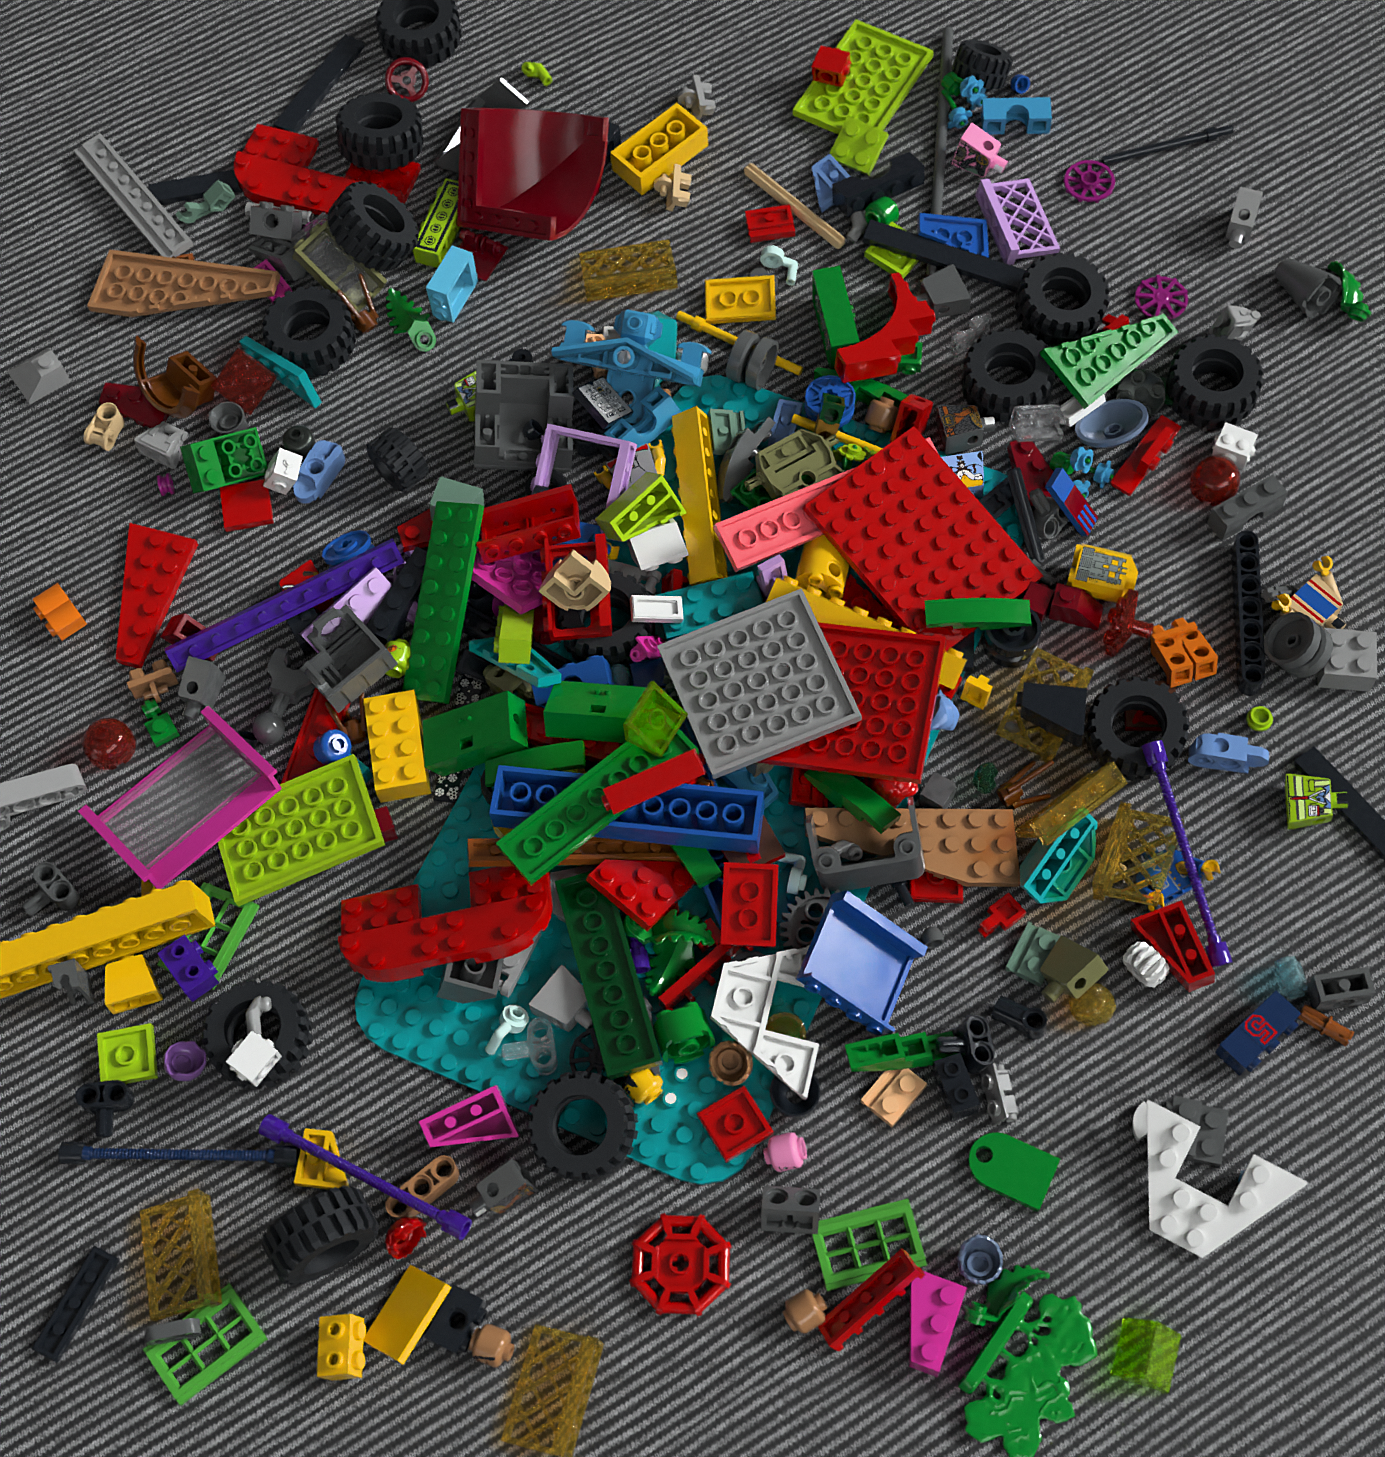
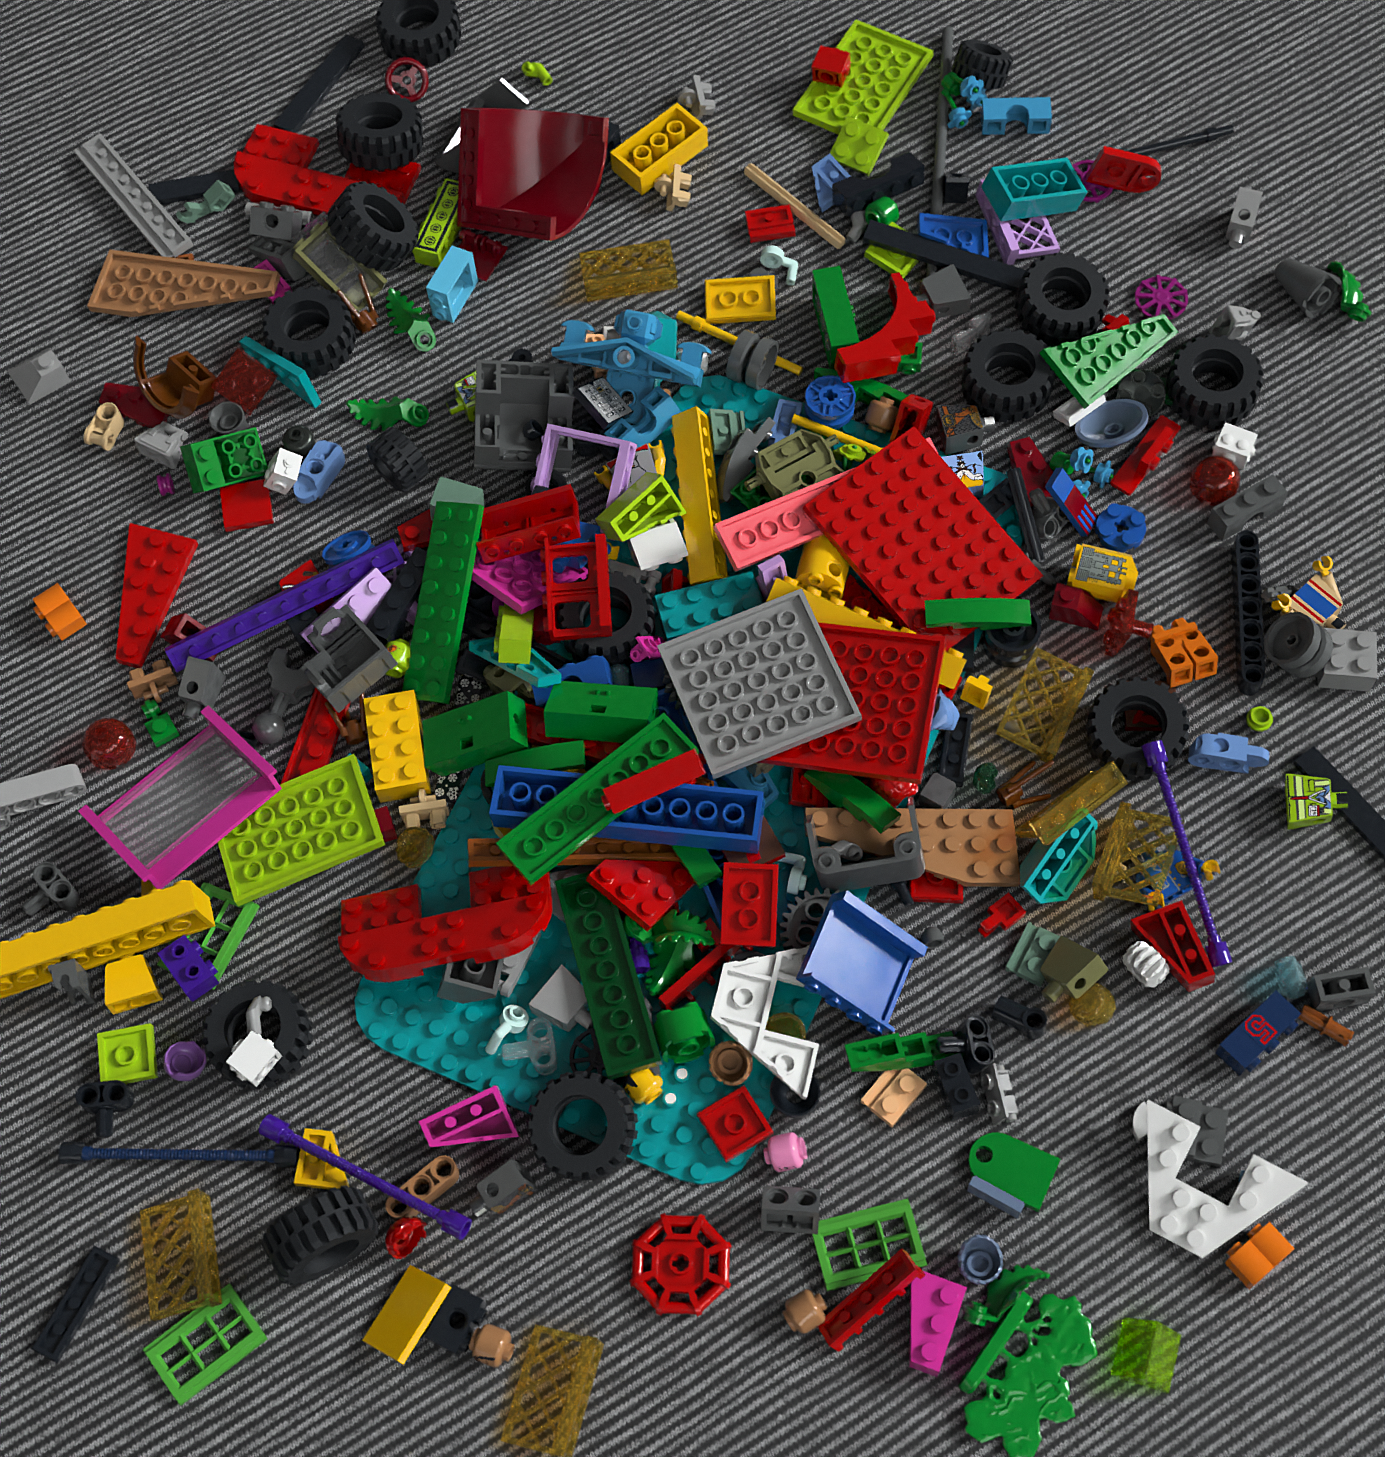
(173, 1331): dark grey beam -> none
(332, 746): blue head -> none
(341, 1347): yellow brick -> none
(389, 412): none -> green plant
(414, 847): none -> clear yellow hair
(425, 808): none -> tan hips
(576, 583): tan brick -> none
(654, 720): clear neon green slope -> none
(656, 609): white tile -> none
(829, 415): dark green leg -> none
(955, 750): none -> black tile
(956, 187): none -> black slope
(978, 152): bright pink torso -> none
(995, 1196): none -> sand blue tile
(1022, 80): blue hinge -> none
(1033, 189): none -> teal brick
(1037, 423): clear hinge -> none
(1040, 598): dark red brick -> none
(1055, 709): black slope -> none
(1120, 515): none -> blue plate
(1124, 171): none -> red tile
(1258, 1255): none -> orange brick

